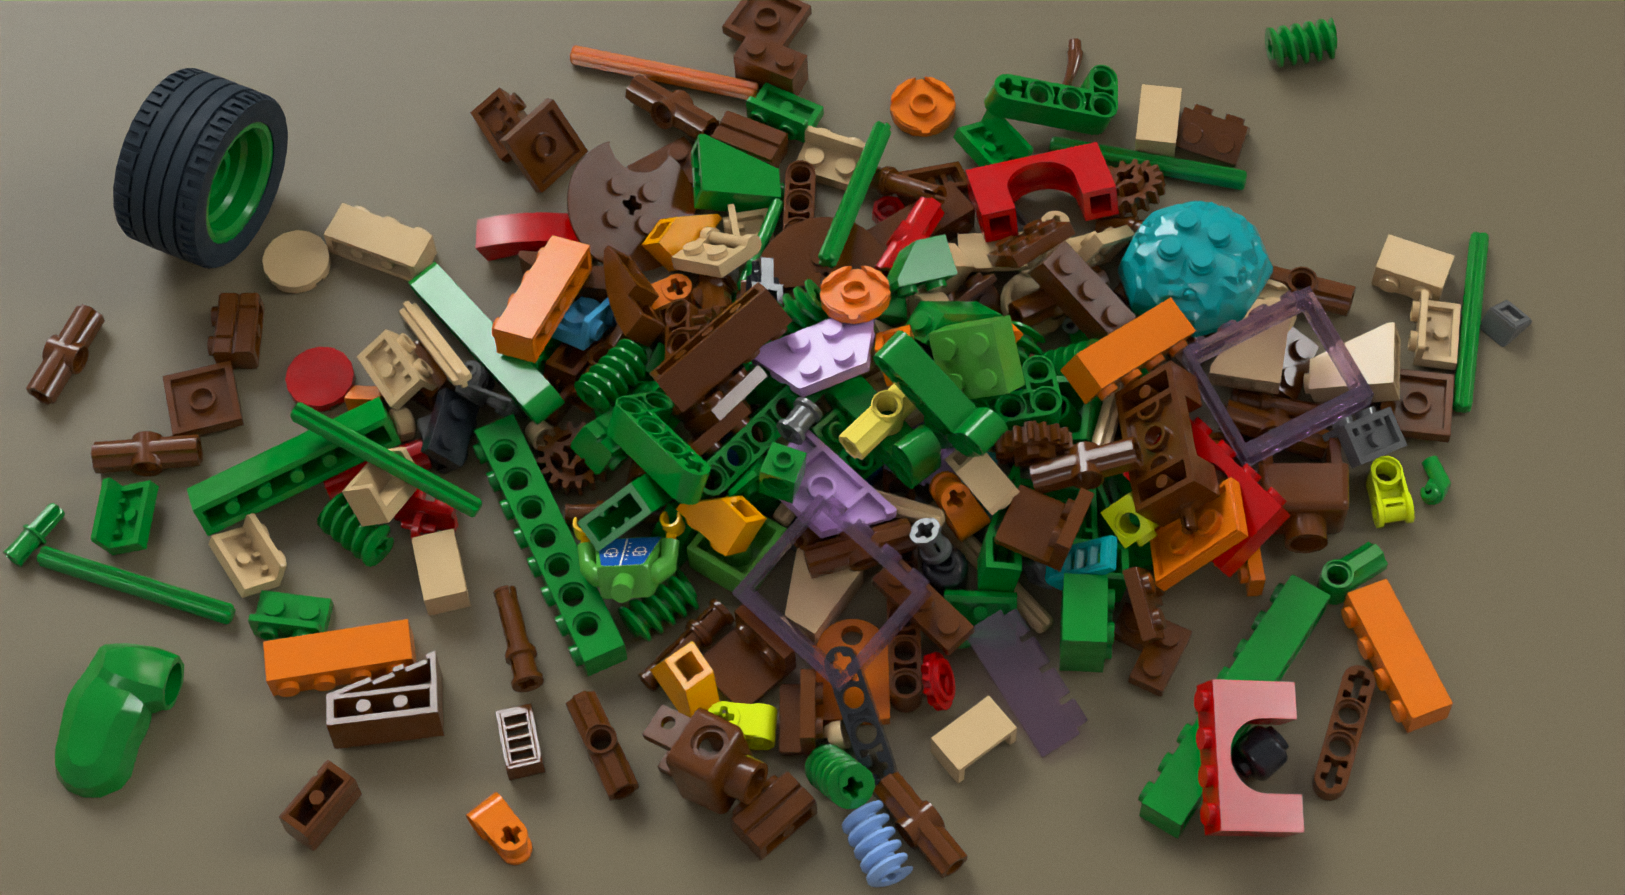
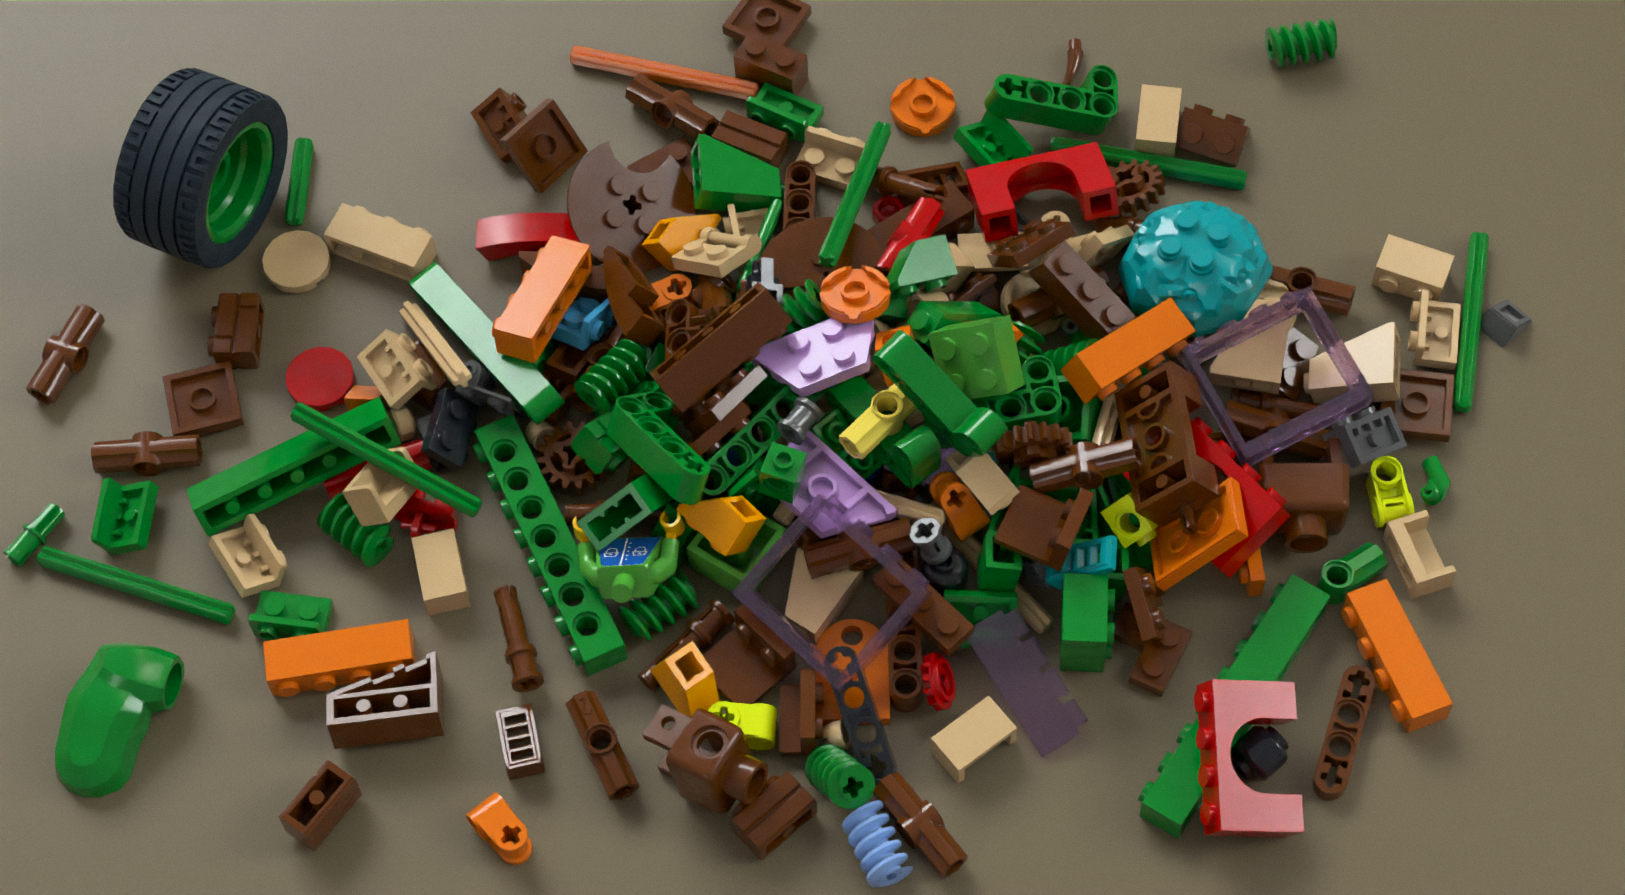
(298, 182): none -> green axle
(1416, 555): none -> tan panel

